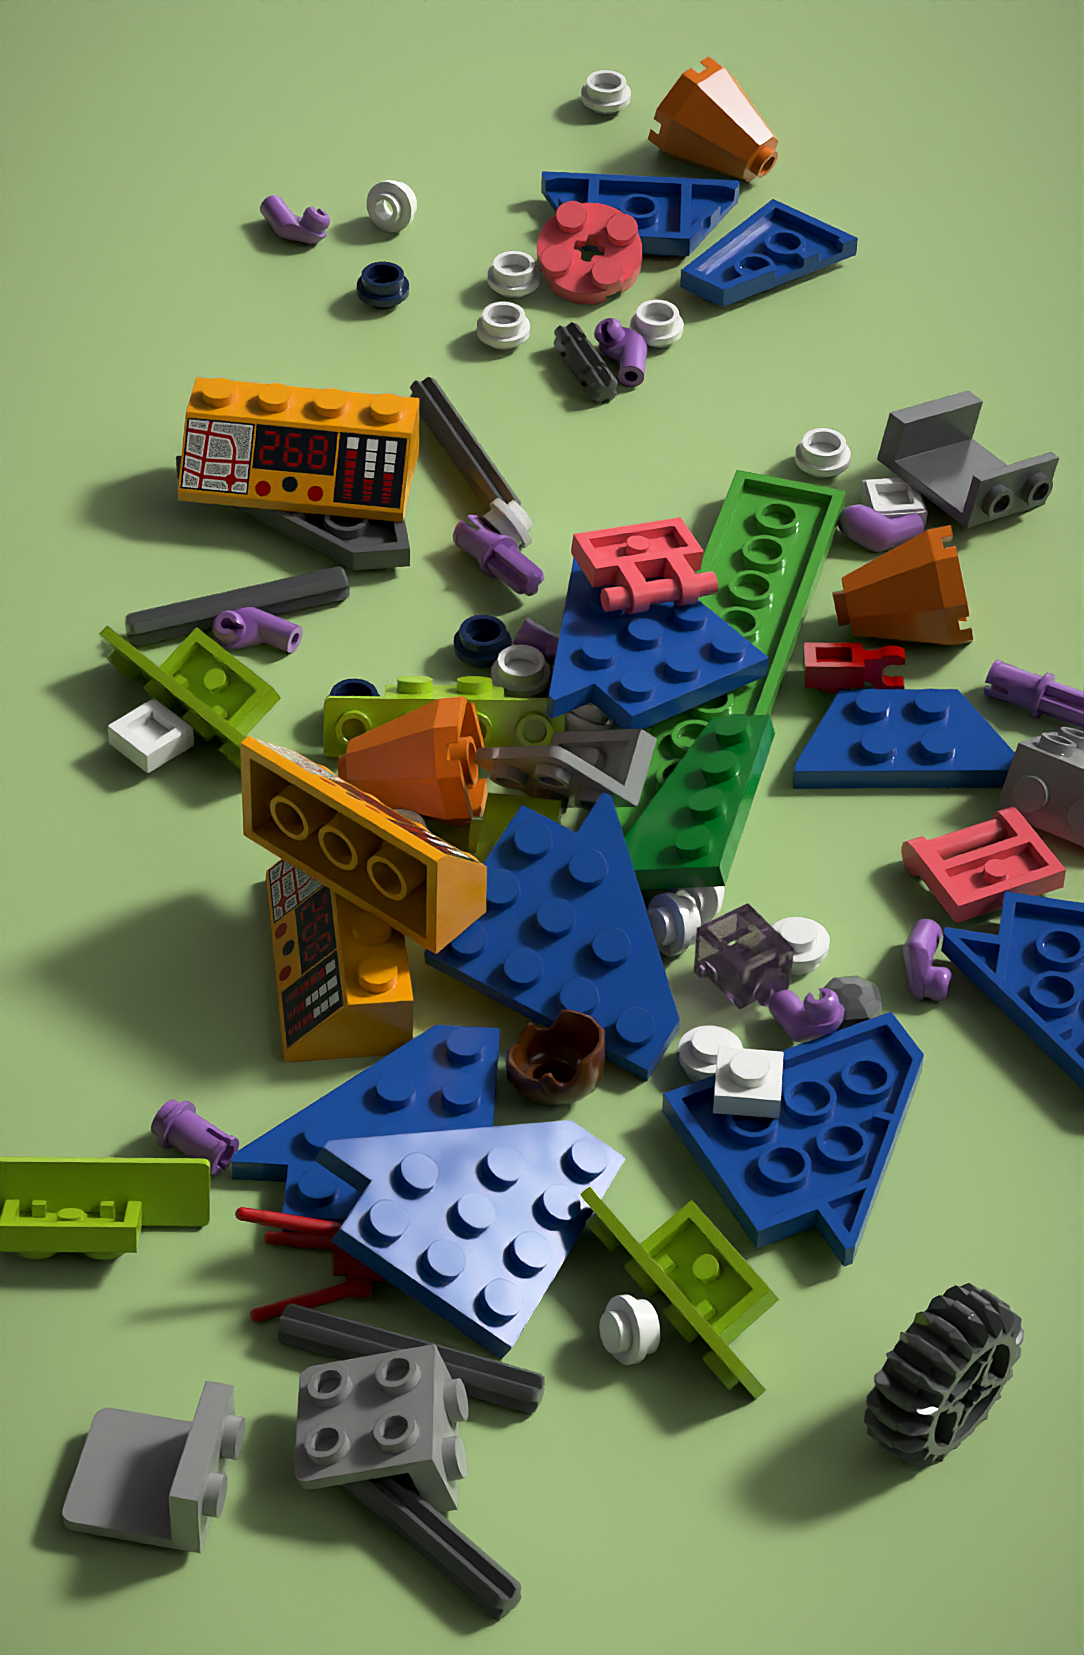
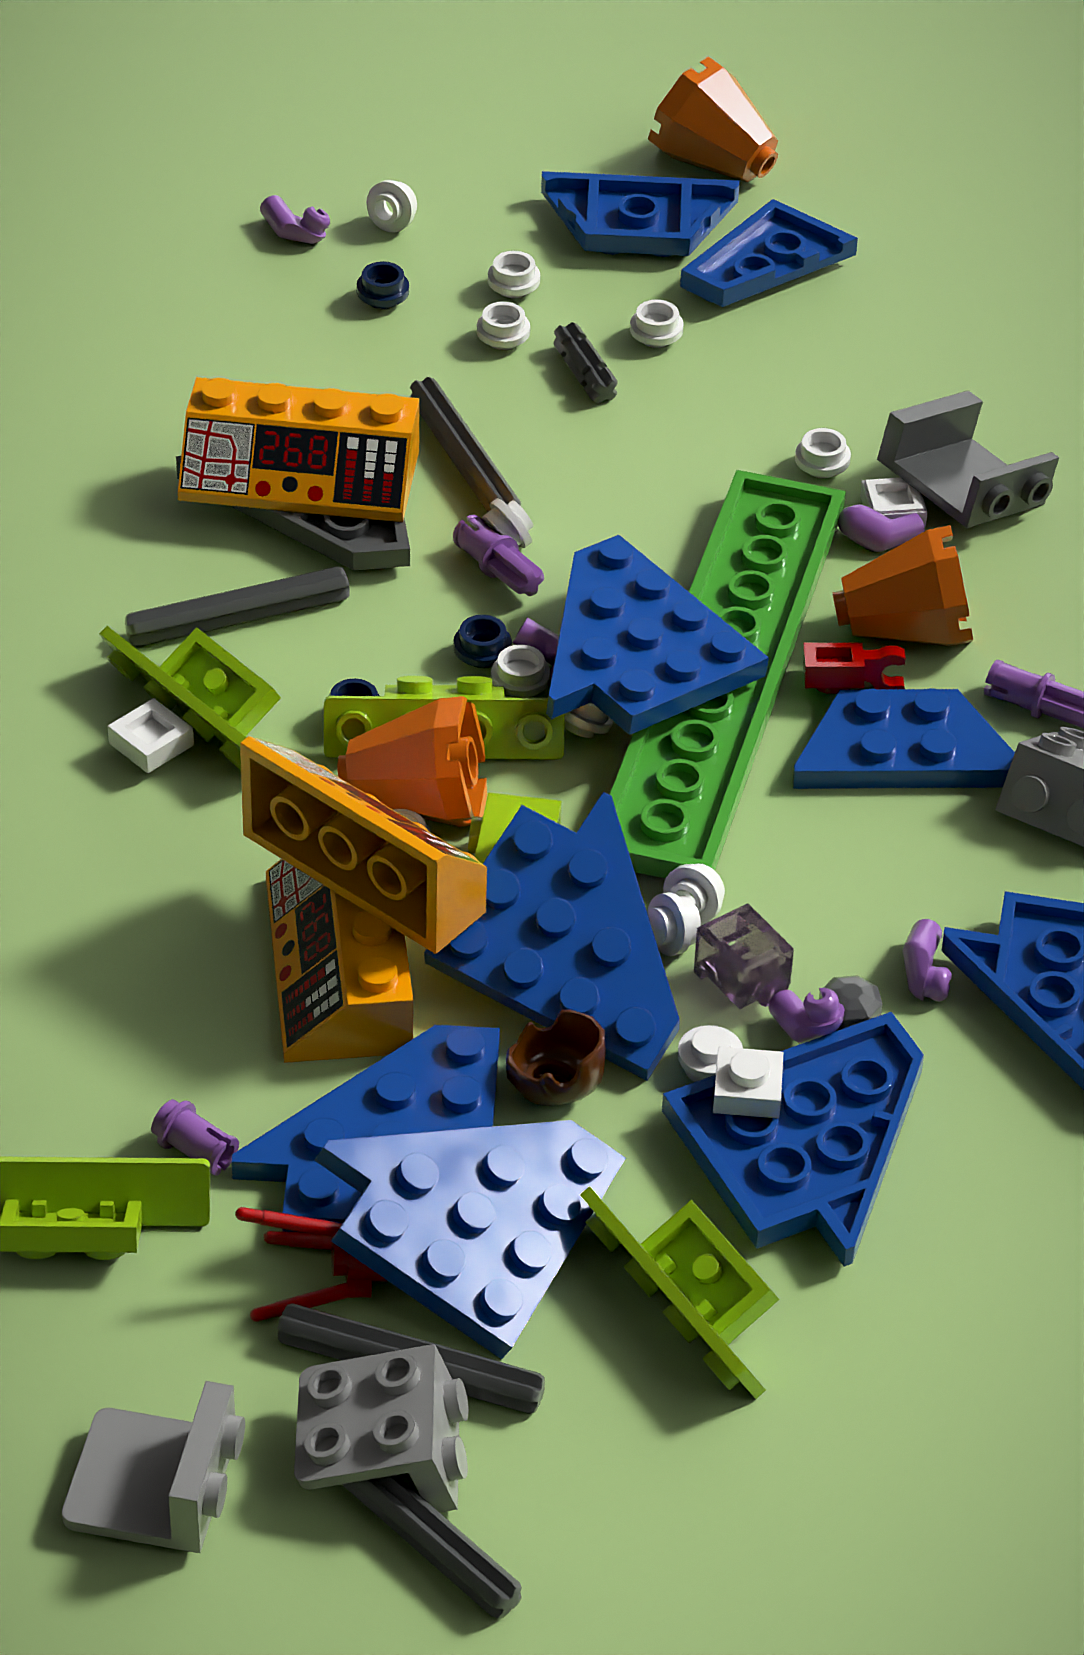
(255, 627): medium lavender arm -> none
(575, 767): light grey bracket -> none
(593, 225): coral plate -> none
(606, 92): white plate -> none
(624, 348): medium lavender arm -> none
(629, 1329): white plate -> none
(640, 552): coral plate -> none
(702, 808): green wing -> none
(808, 940): white plate -> none
(943, 1375): dark grey gear -> none
(981, 862): coral plate -> none

